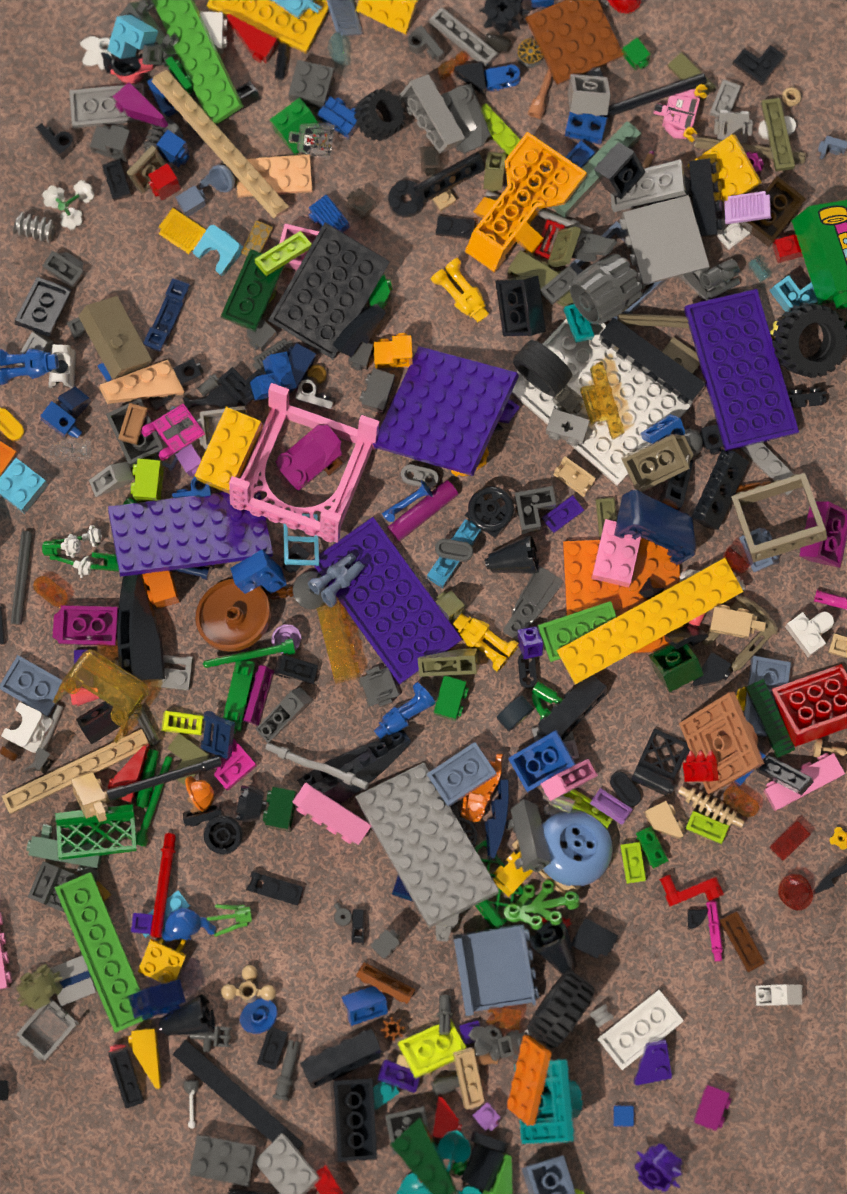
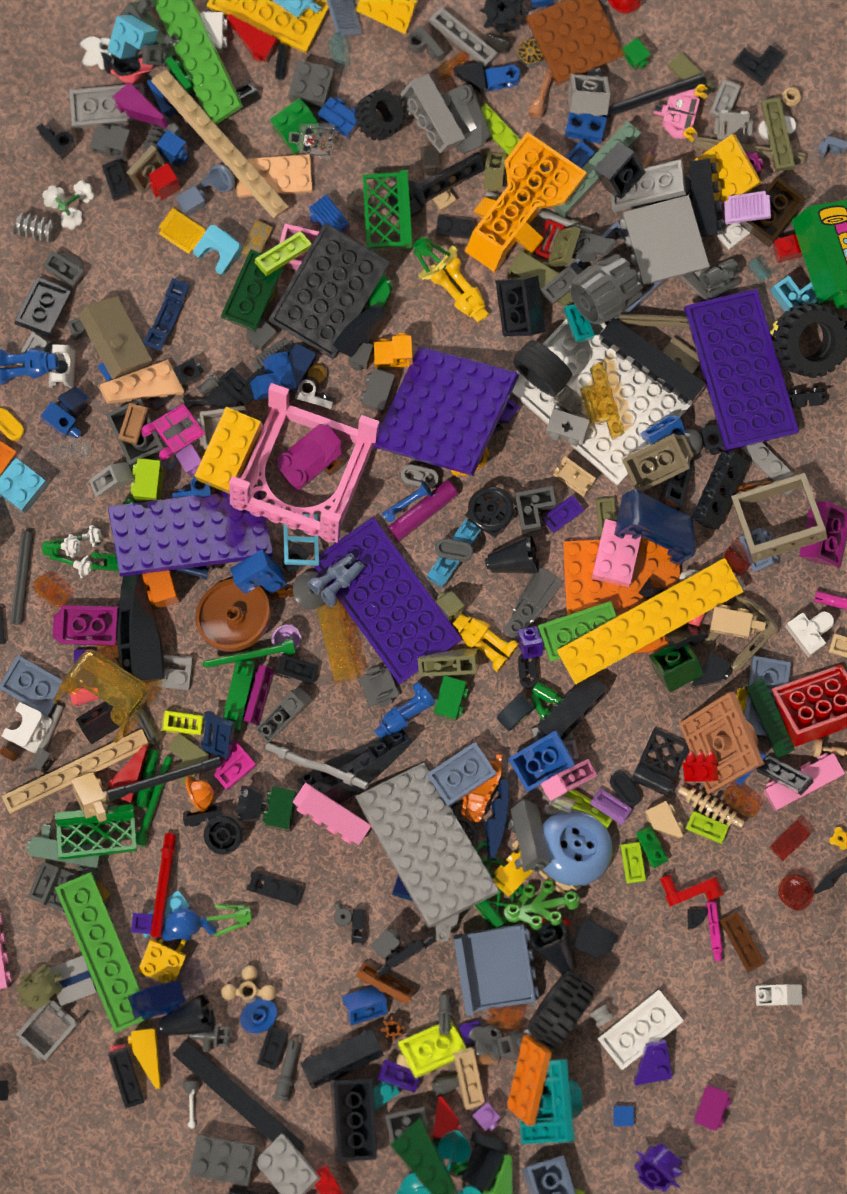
(403, 207): none -> green fence
(412, 949): none -> black plate
(423, 248): none -> plant

